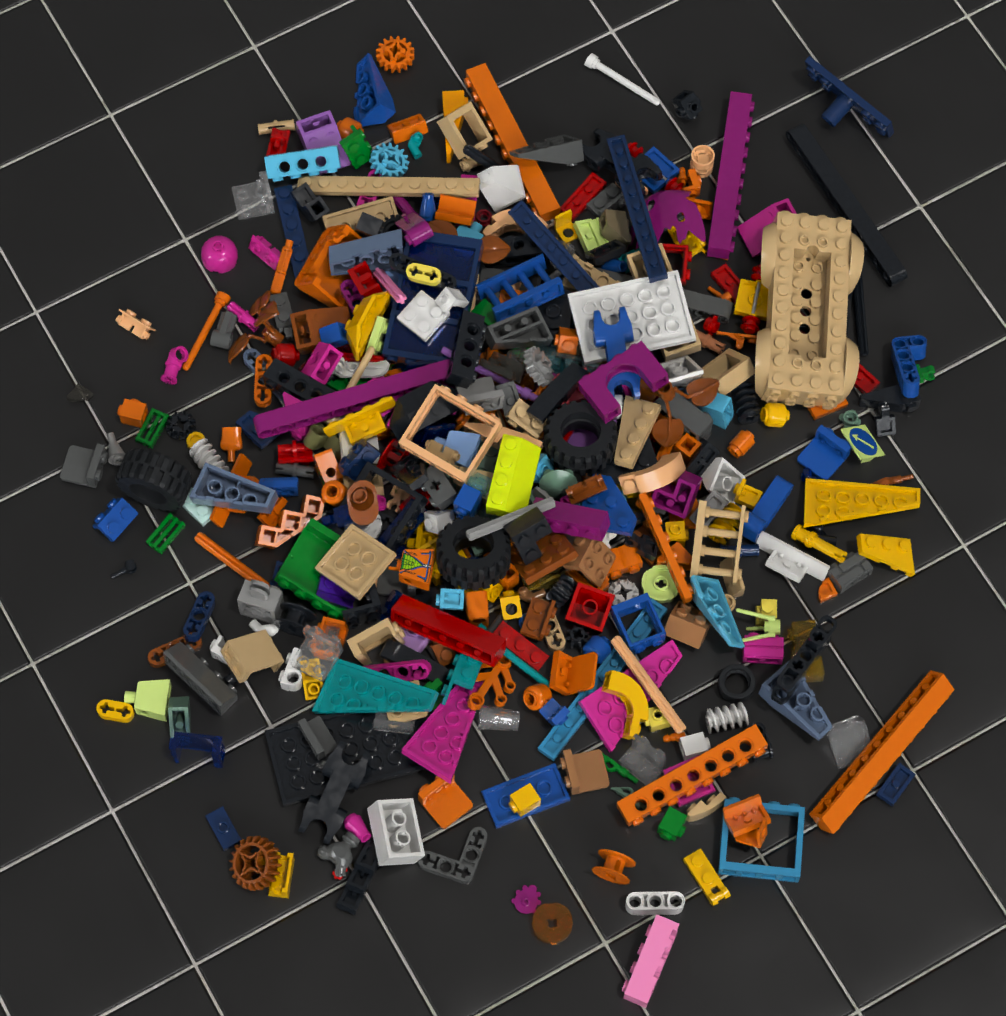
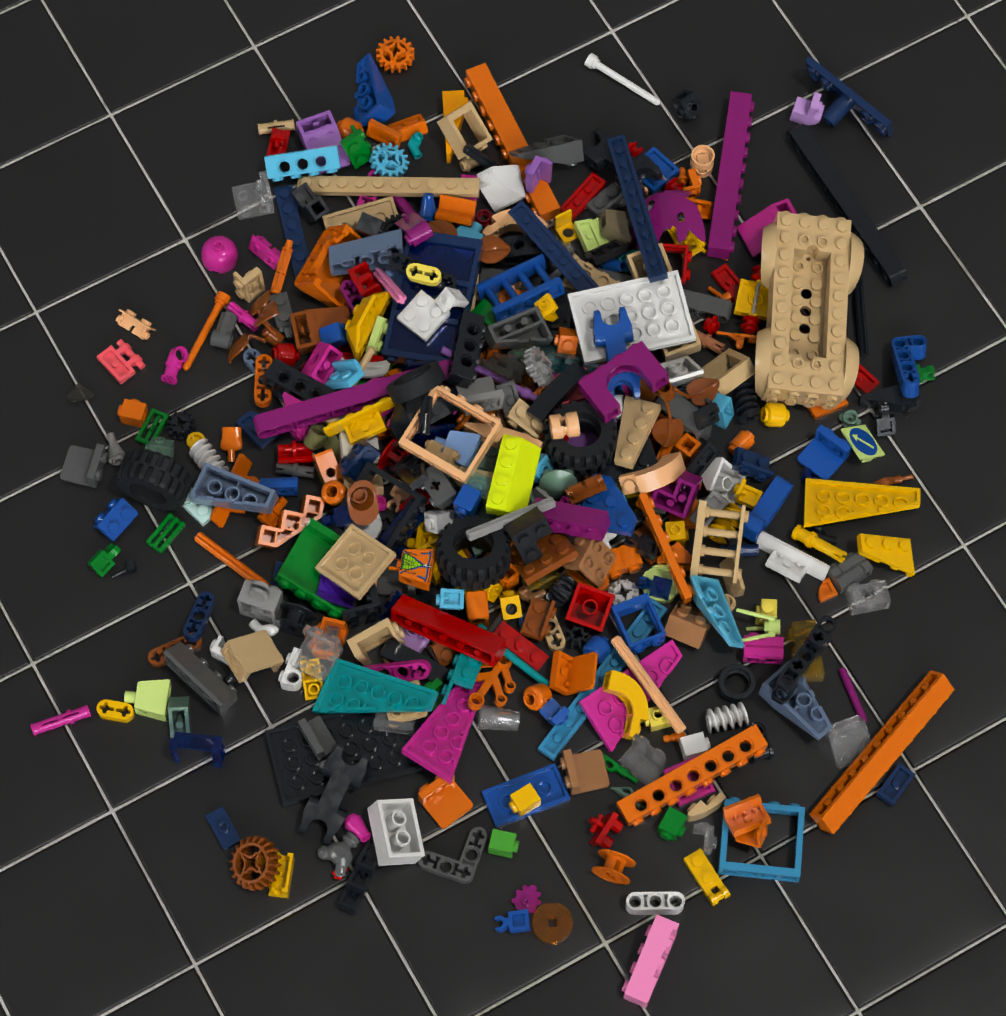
(69, 716): none -> dark pink pin
(102, 560): none -> green plate
(117, 365): none -> coral plate
(161, 445): none -> sand green brick
(250, 285): none -> tan bracket
(346, 374): none -> medium azure bracket
(383, 133): none -> orange tile
(415, 382): none -> black tyre
(425, 415): none -> black axle
(503, 843): none -> bright green brick
(517, 922): none -> blue plate
(539, 169): none -> medium lavender bracket
(547, 307): none -> yellow bracket
(571, 424): none -> light nougat wheel
(609, 823): none -> red hips
(659, 587): none -> clear blue plate
(706, 415): none -> black bracket
(708, 832): none -> clear bracket
(751, 464): none -> dark blue bracket
(807, 111): none -> lavender brick
(852, 693): none -> magenta bar
(859, 604): none -> clear brick

